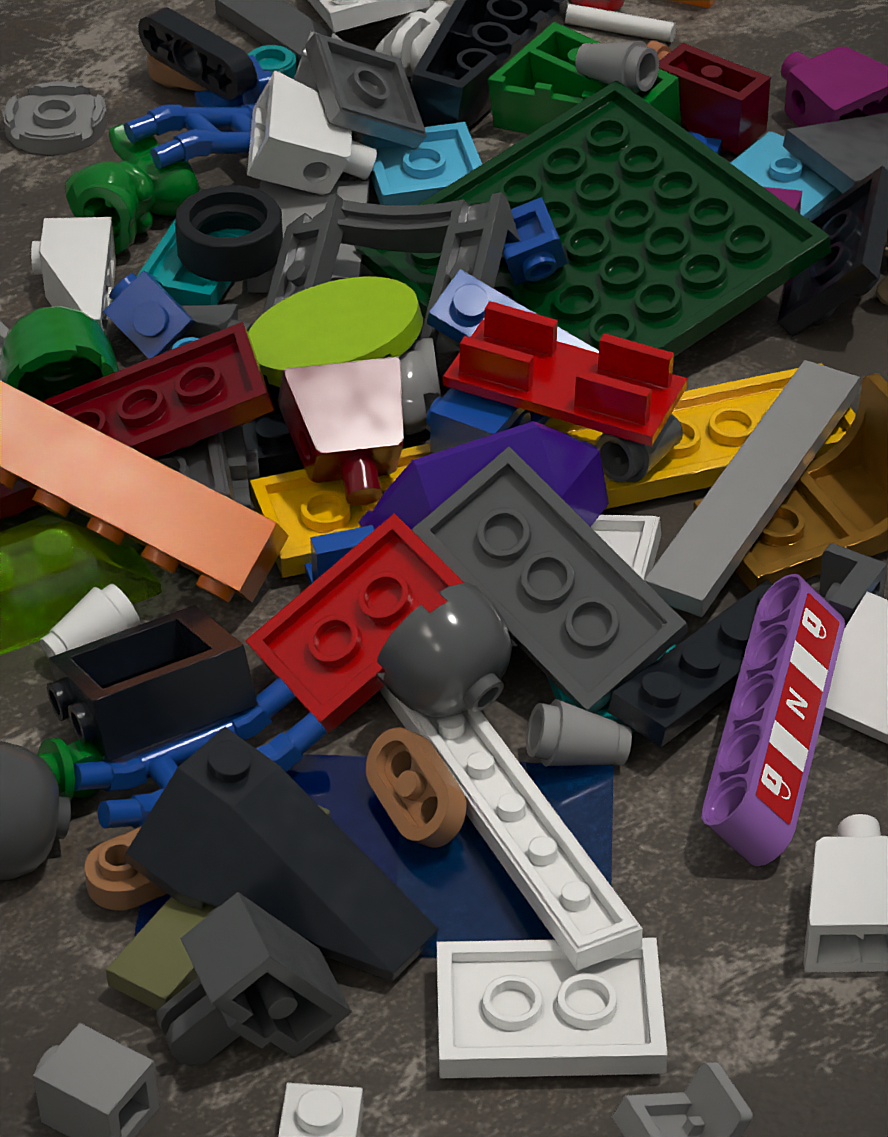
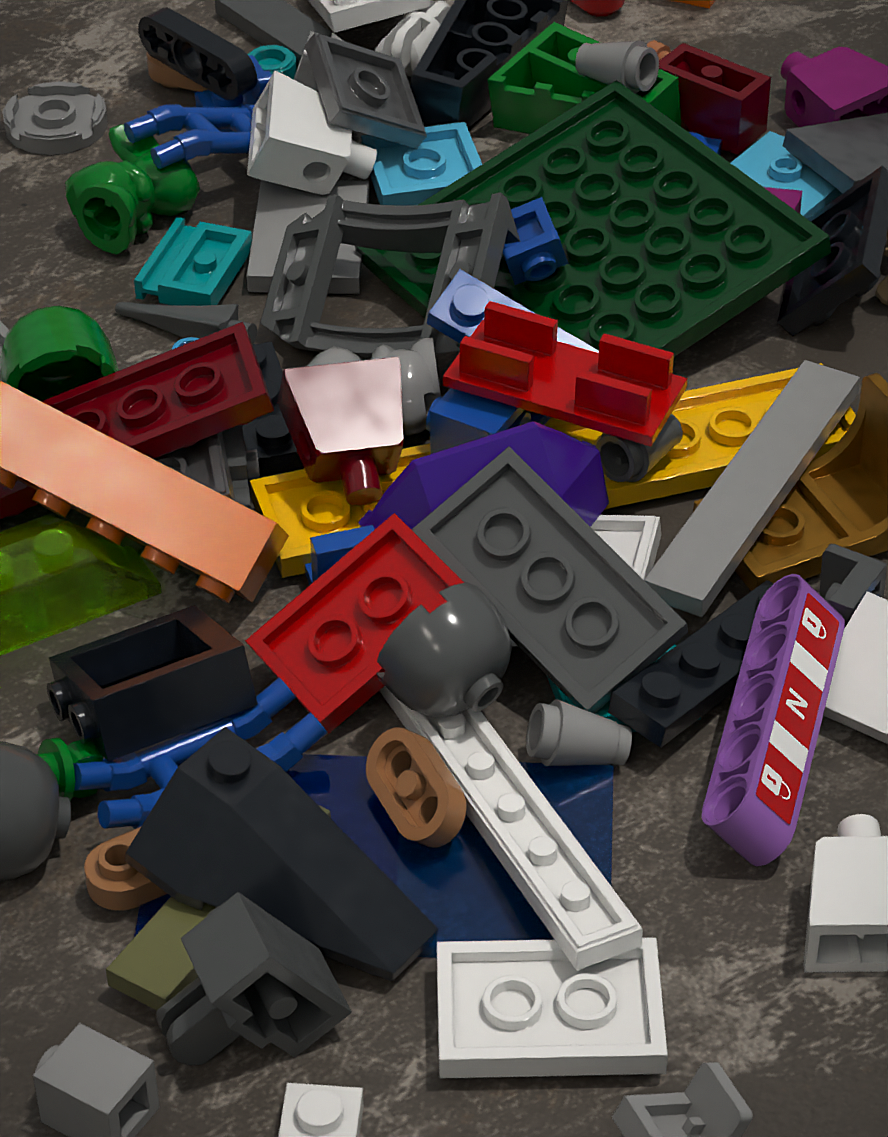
(77, 264): white slope -> none
(92, 618): white cone -> none
(147, 313): blue bracket -> none
(234, 257): black tyre -> none
(337, 325): lime tile -> none
(620, 23): white piece -> none

